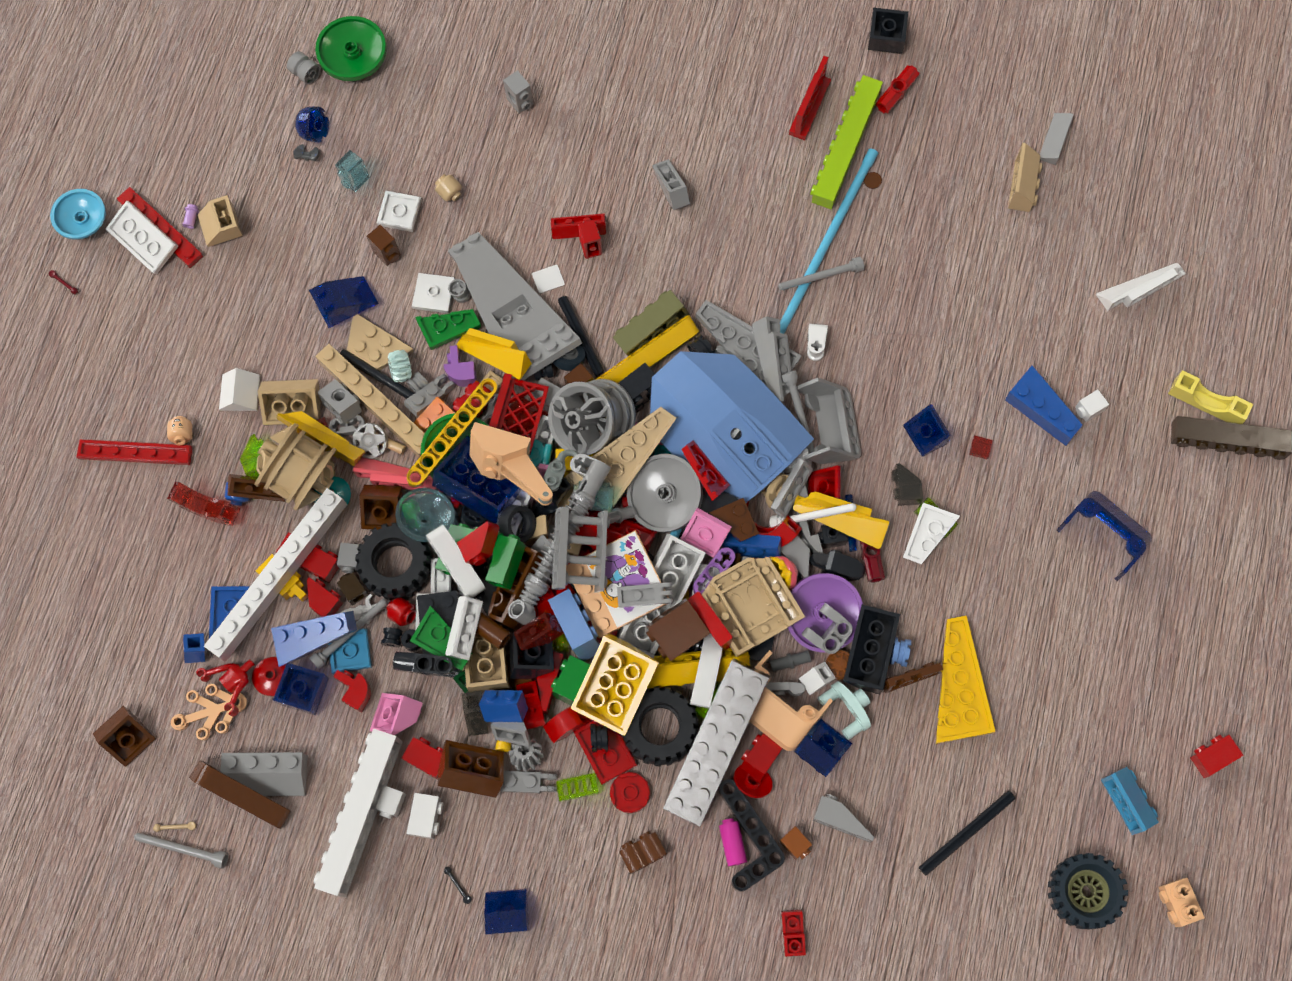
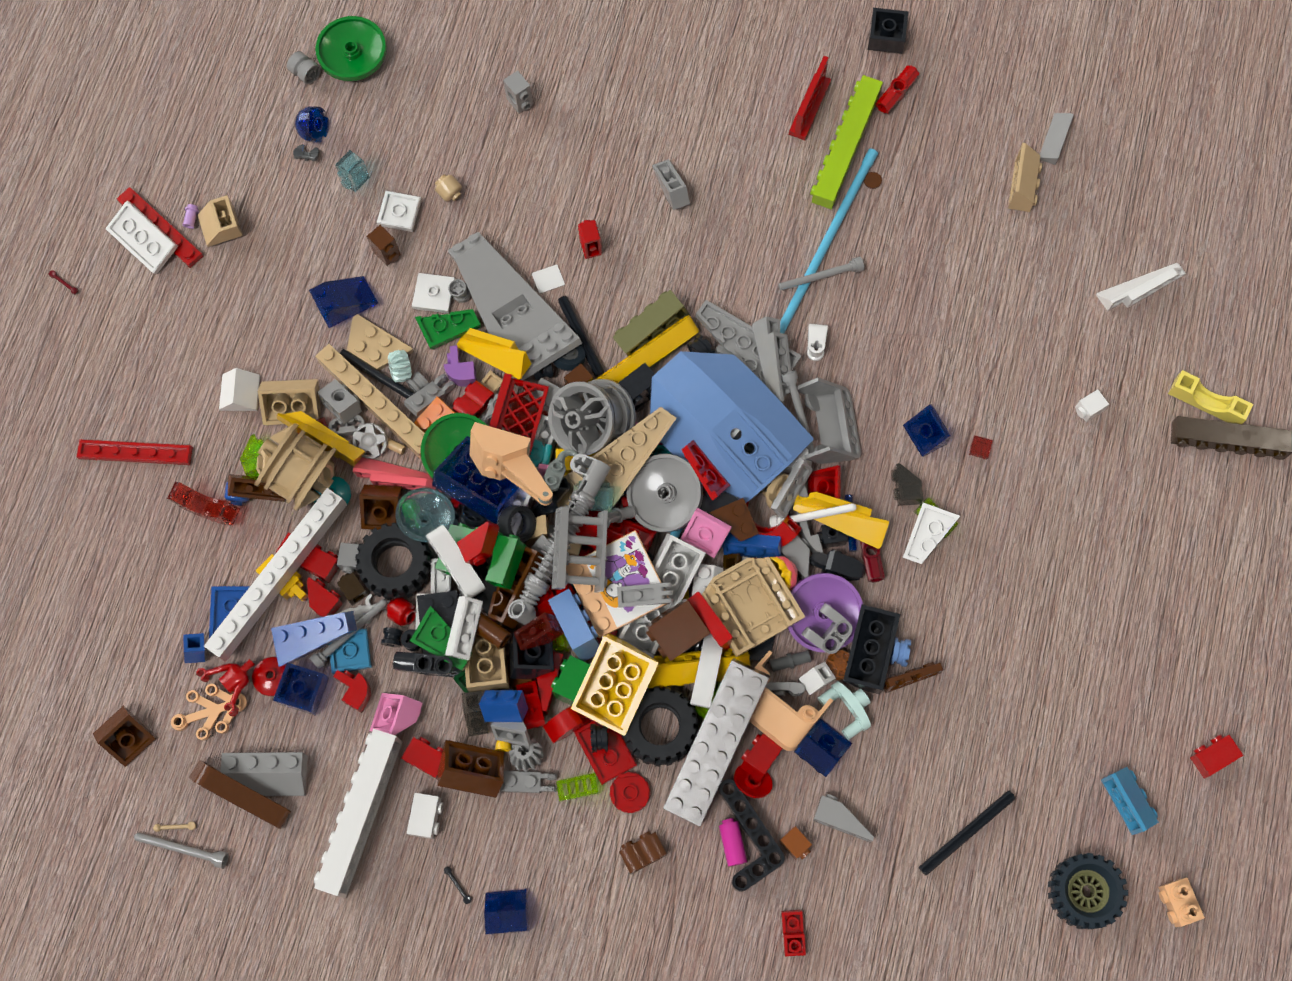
(73, 207): medium azure dish -> none
(179, 430): light nougat head -> none
(390, 802): white brick -> none
(456, 424): yellow beam -> none
(568, 226): red slope -> none
(718, 557): medium lavender beam -> none
(962, 697): yellow wing -> none
(1043, 406): blue wedge -> none
(1100, 506): clear blue windscreen -> none

